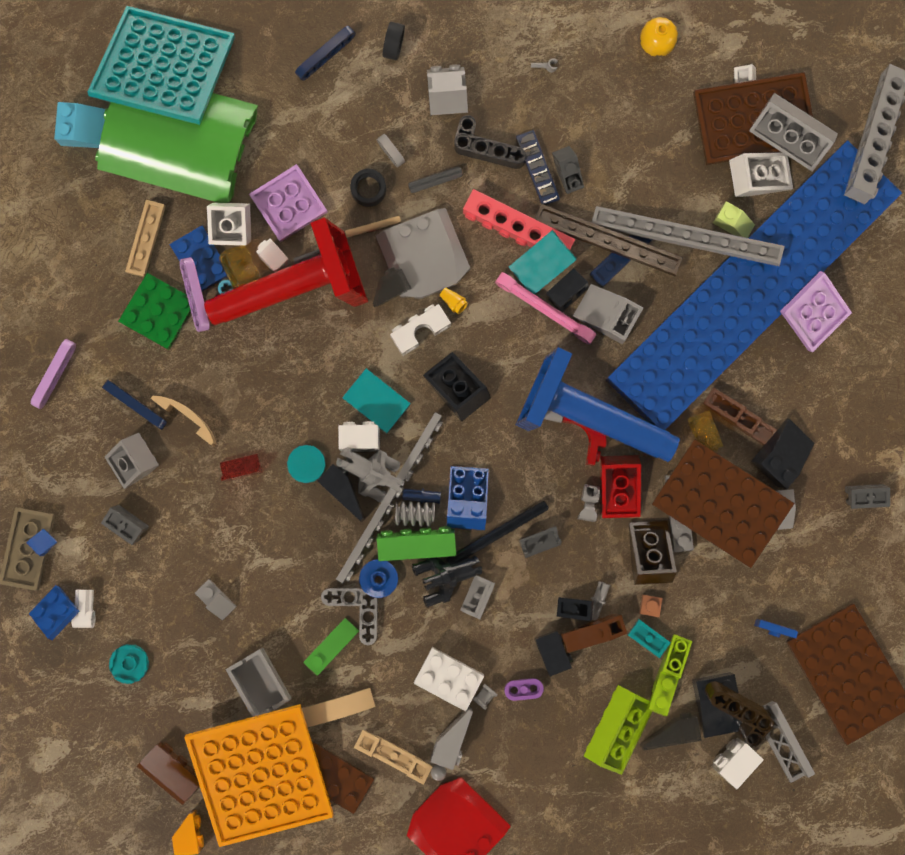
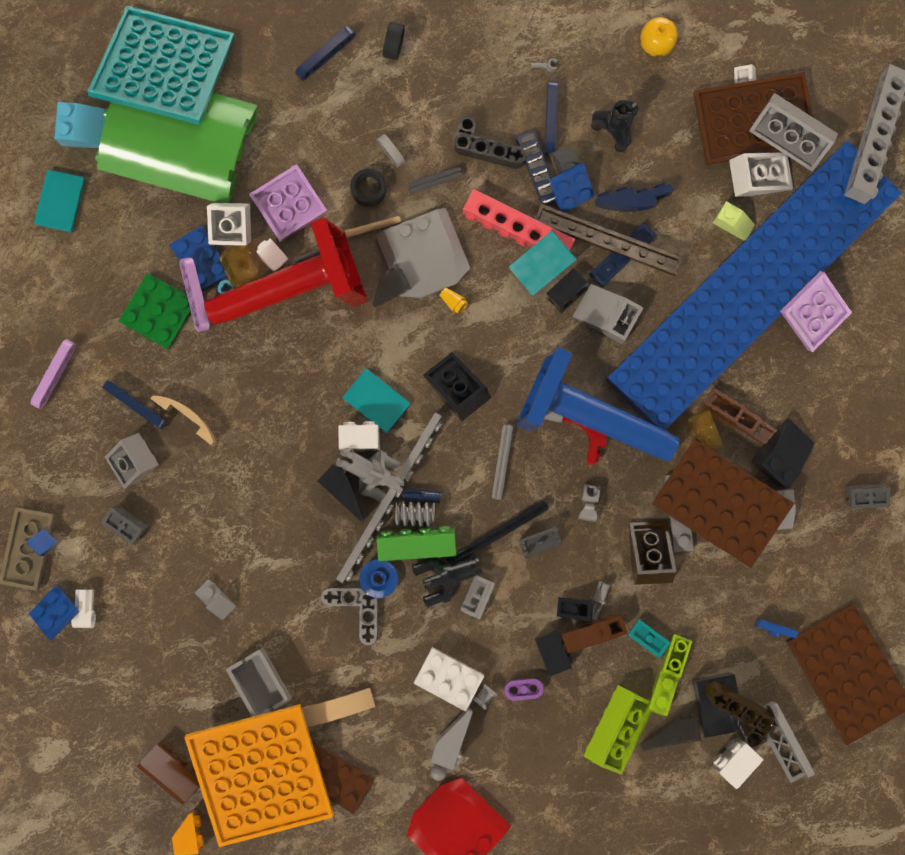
(59, 201): none -> teal tile
(129, 664): teal tile -> none
(145, 238): tan plate -> none
(240, 468): clear red panel -> none
(306, 464): teal tile -> none
(331, 646): bright green slope -> none
(394, 756): tan slope -> none
(433, 318): white arch -> none
(447, 90): light grey piece -> none
(467, 498): blue slope -> none
(502, 462): none -> light grey axle
(551, 114): none -> dark blue beam
(571, 187): none -> blue plate
(580, 331): bright pink piece -> none
(617, 122): none -> black wheel
(620, 486): red slope -> none
(627, 201): none -> dark blue slope
(650, 605): nougat plate -> none
(689, 236): light grey plate -> none

